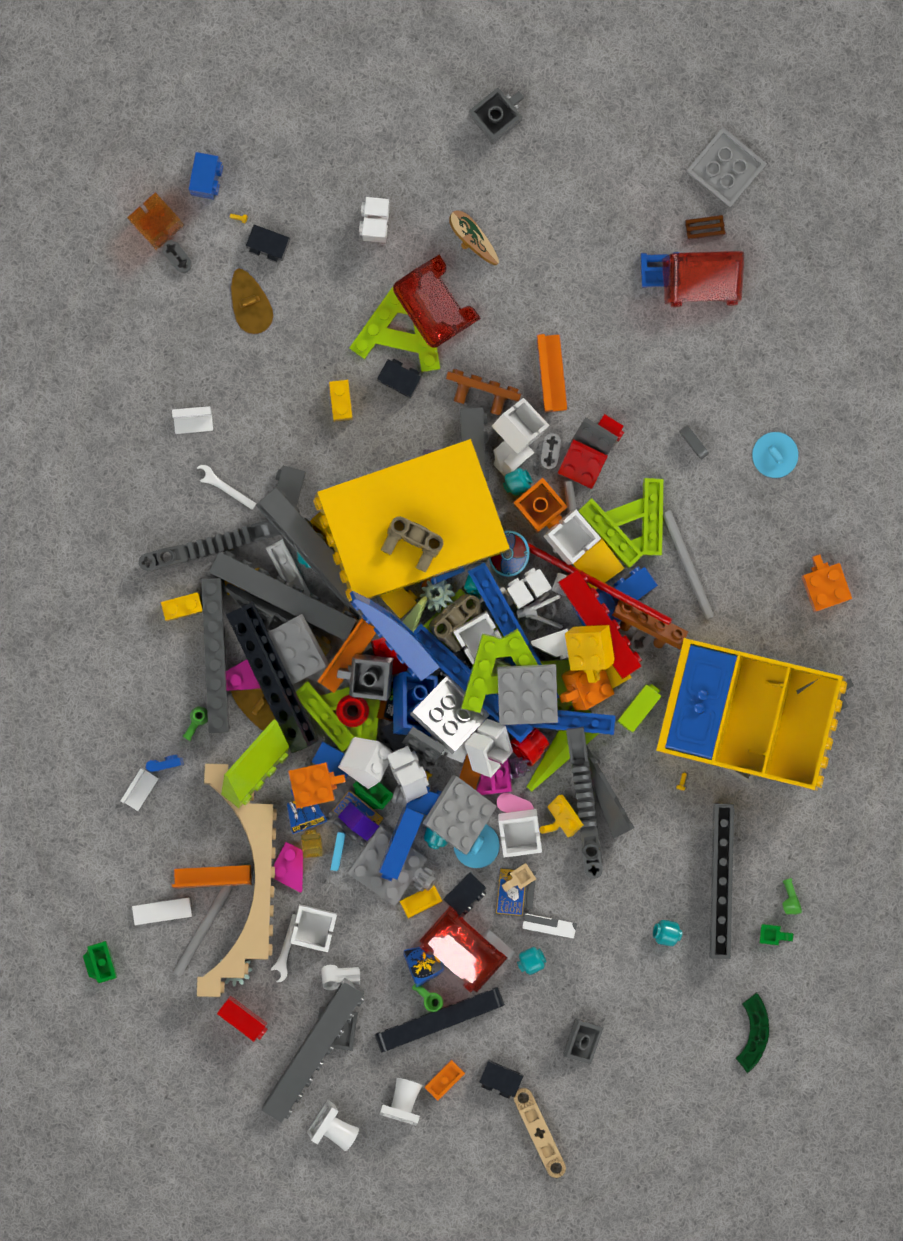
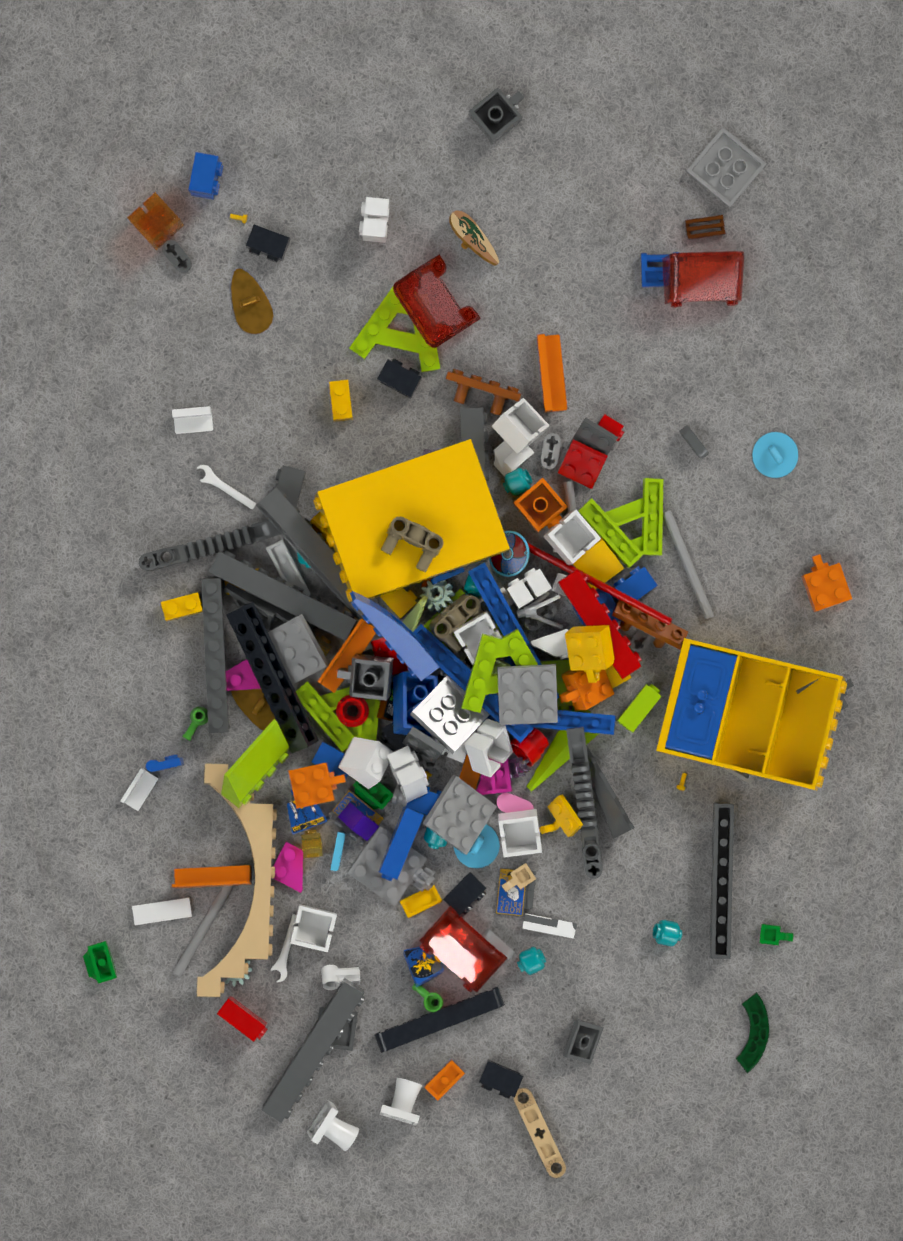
(792, 904): bright green bar -> none

